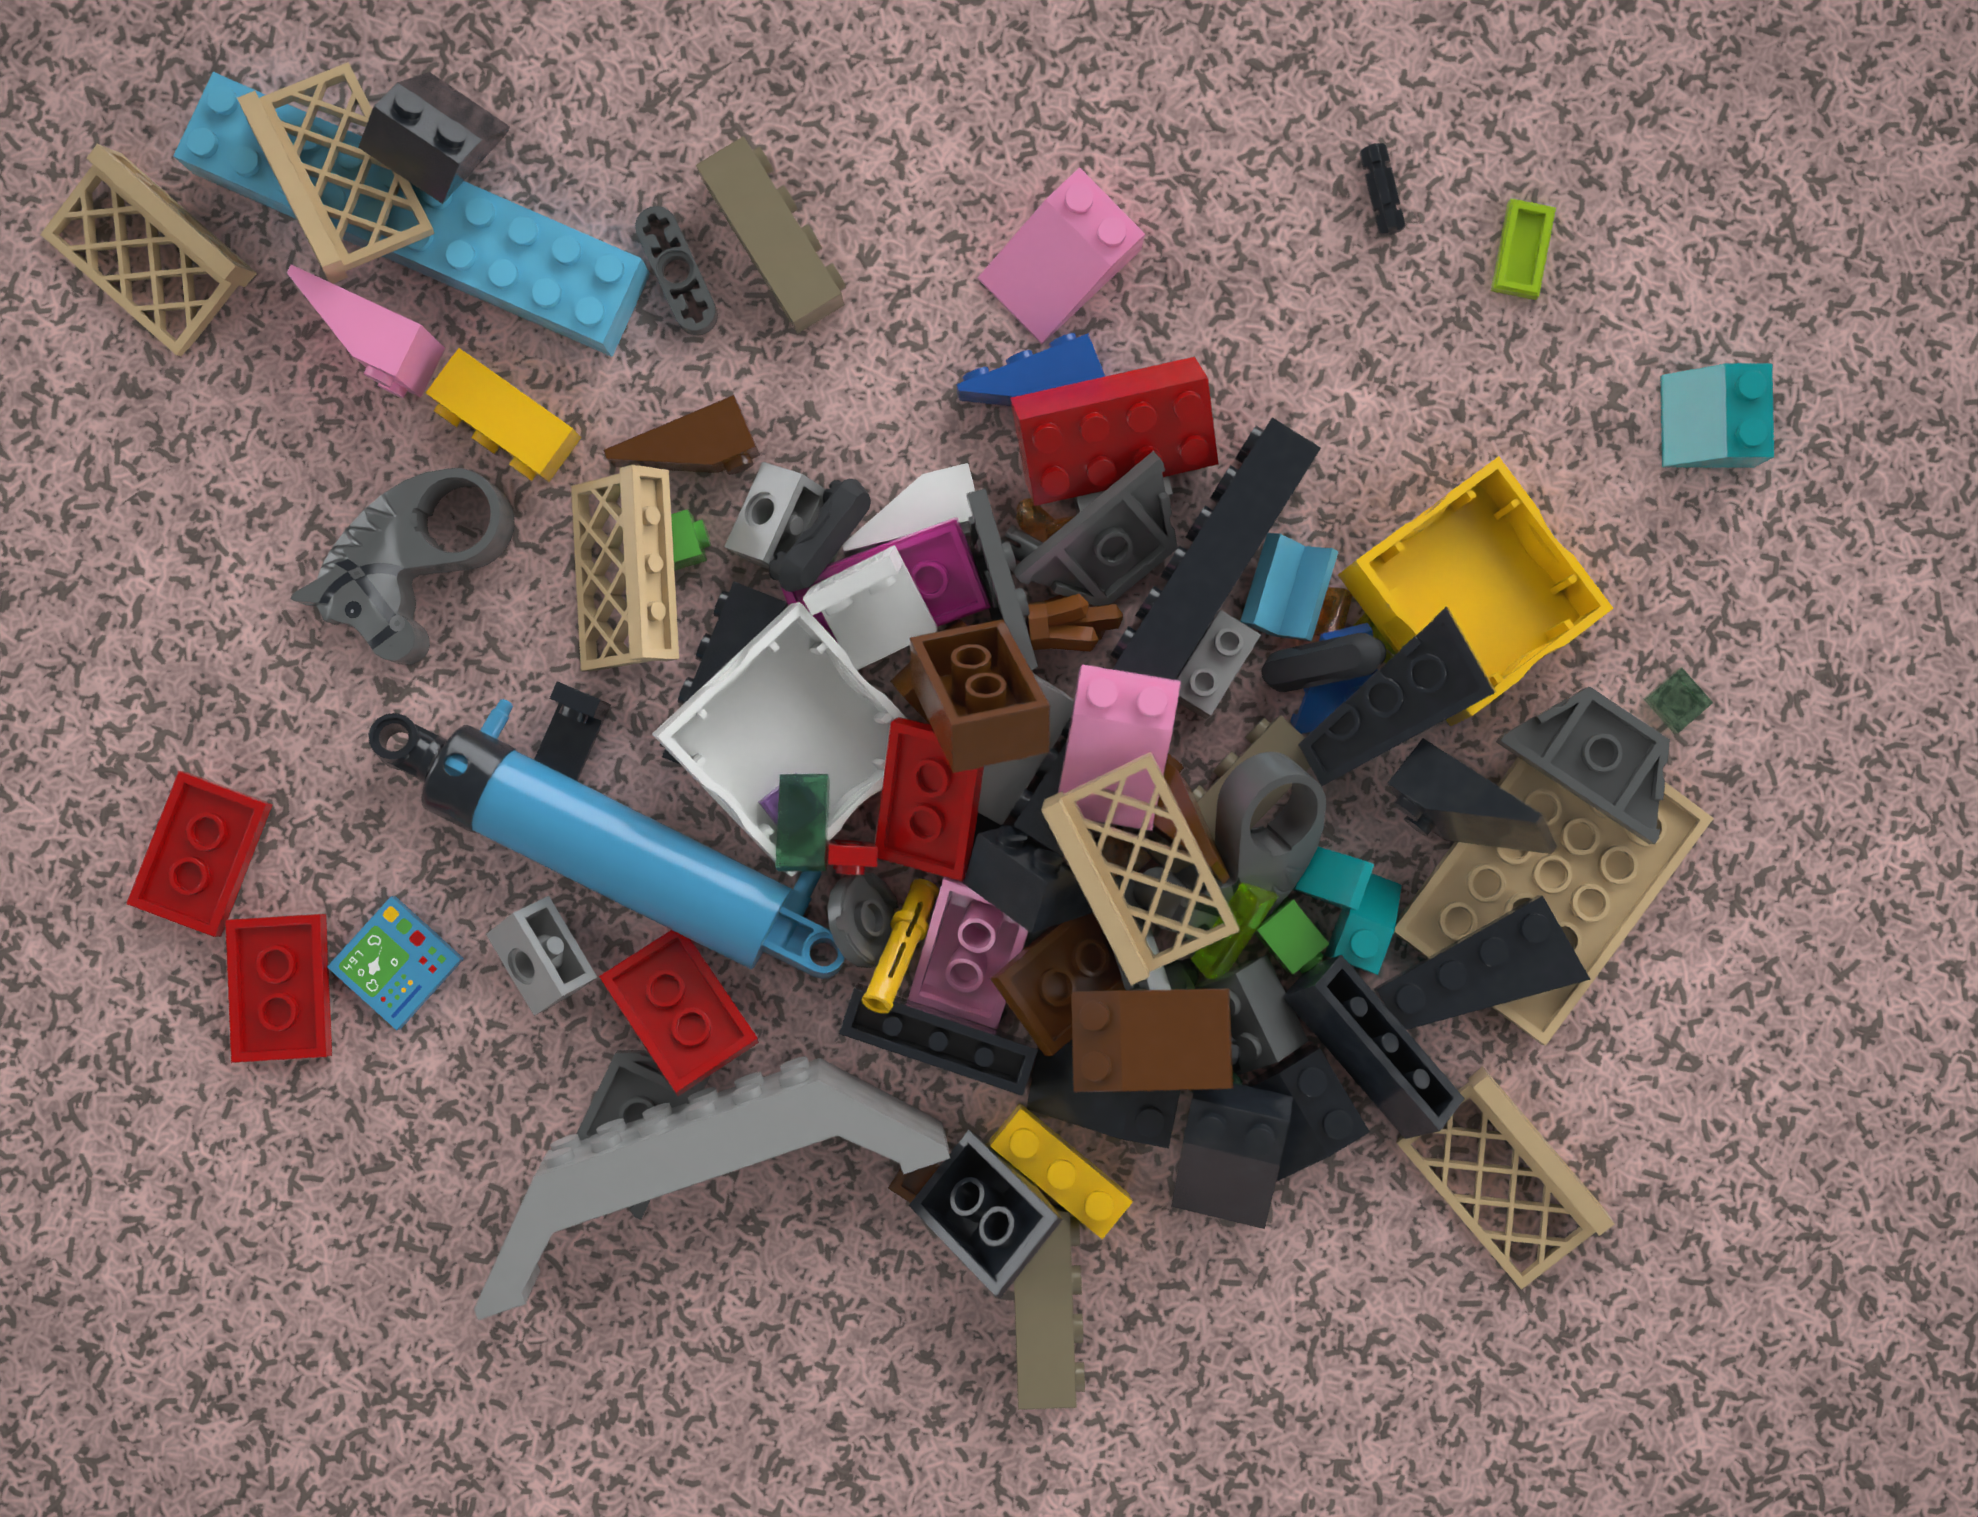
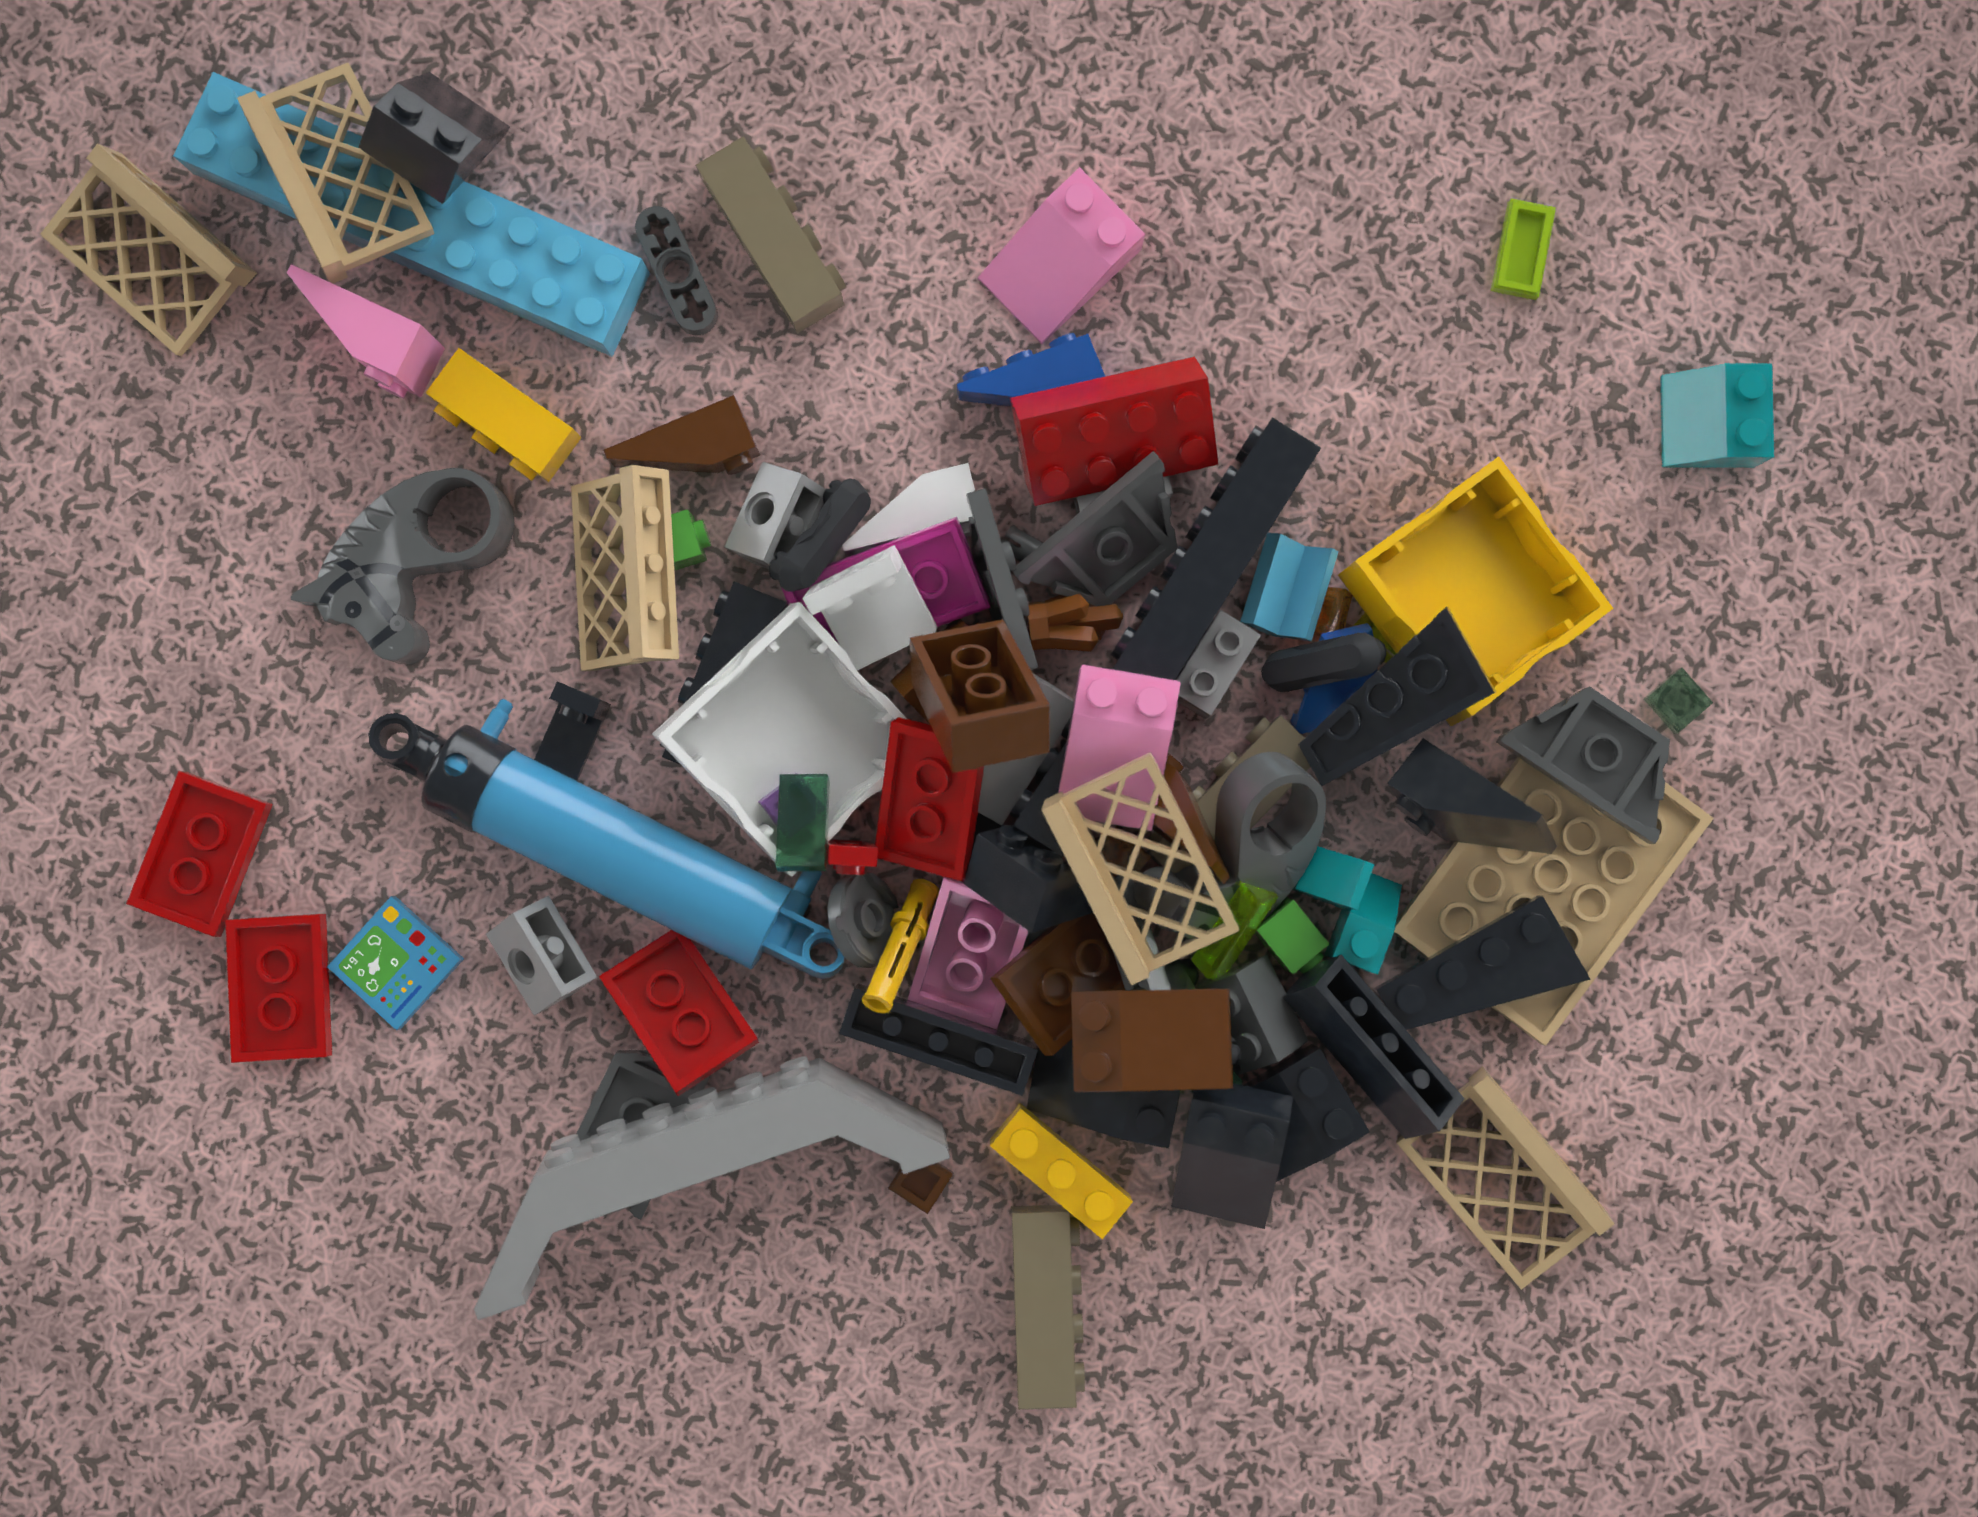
(986, 1212): black slope -> none
(1037, 521): clear orange arm -> none
(1382, 189): black axle -> none

